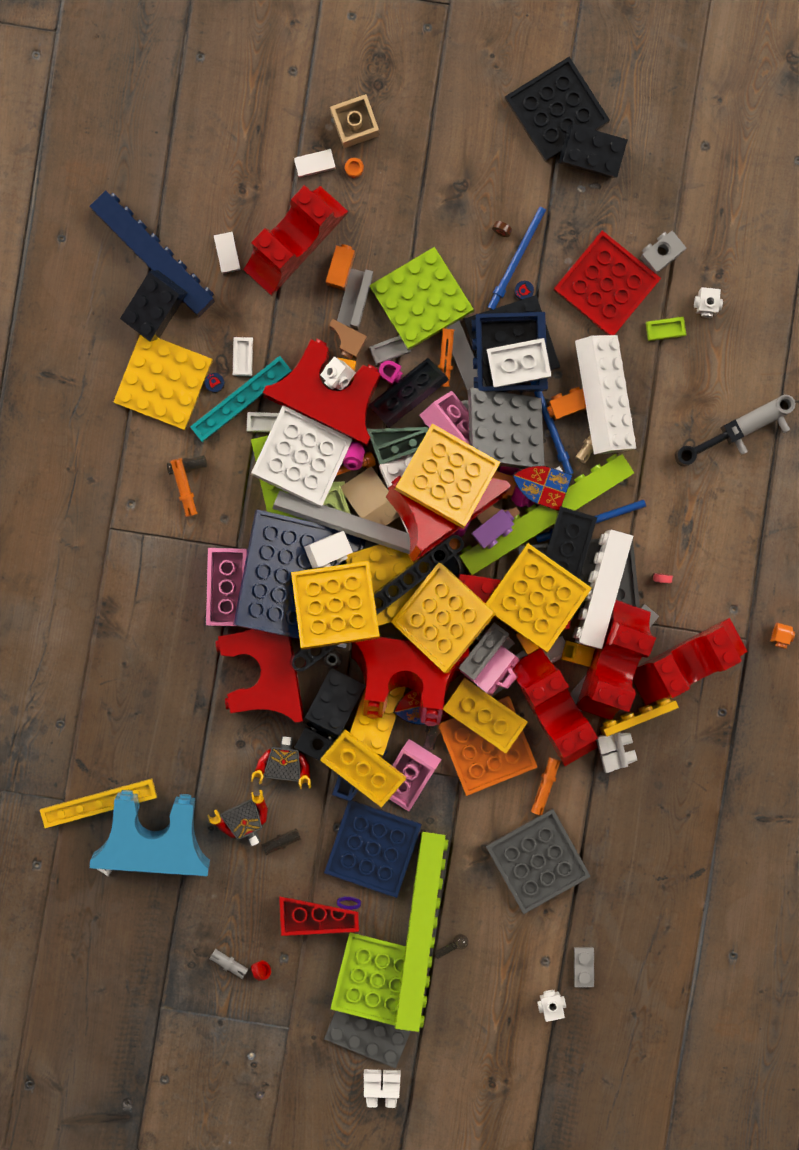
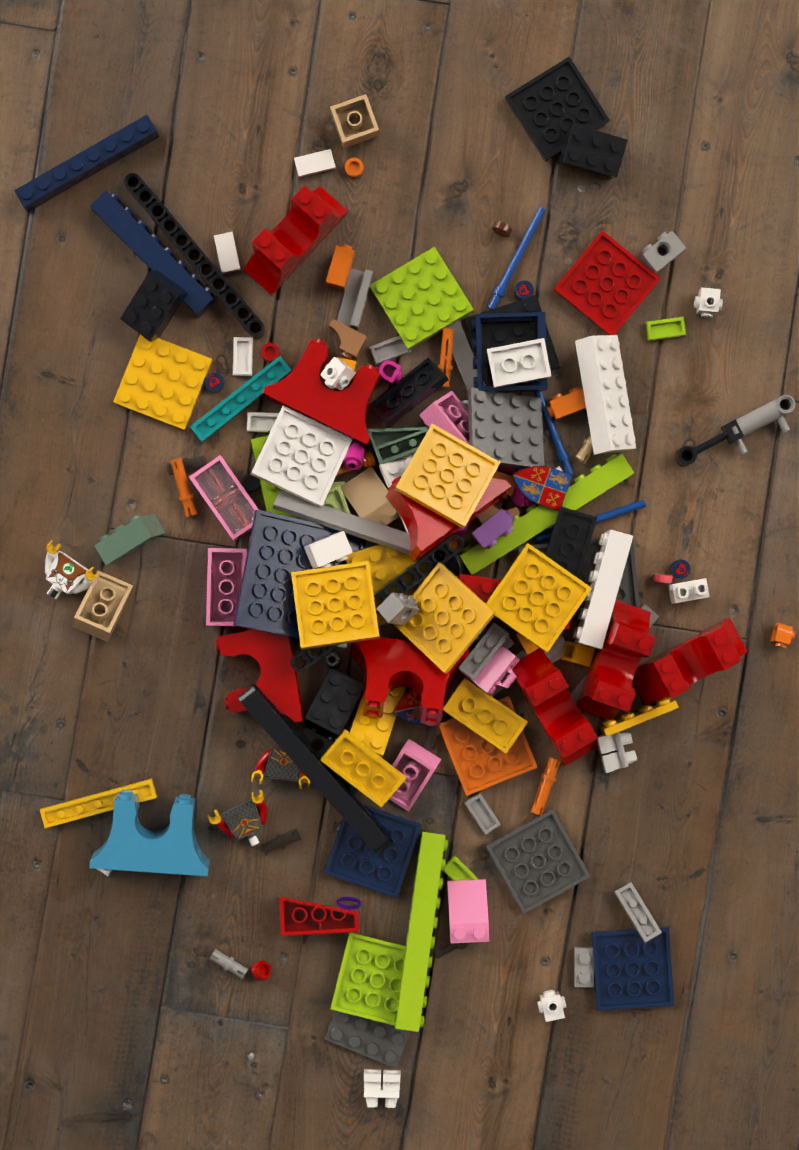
(66, 573): none -> torso
(87, 163): none -> dark blue brick
(102, 606): none -> tan slope
(129, 538): none -> sand green wedge
(189, 248): none -> black beam
(225, 497): none -> clear brick
(251, 482): none -> black tile
(270, 352): none -> red tile
(316, 771): none -> black beam
(398, 608): none -> light grey brick
(458, 871): none -> lime tile
(468, 911): none -> bright pink slope
(482, 813): none -> light grey tile
(632, 971): none -> dark blue plate
(638, 912): none -> light grey plate
(680, 569): none -> dark blue tile
(688, 591): none -> white hips

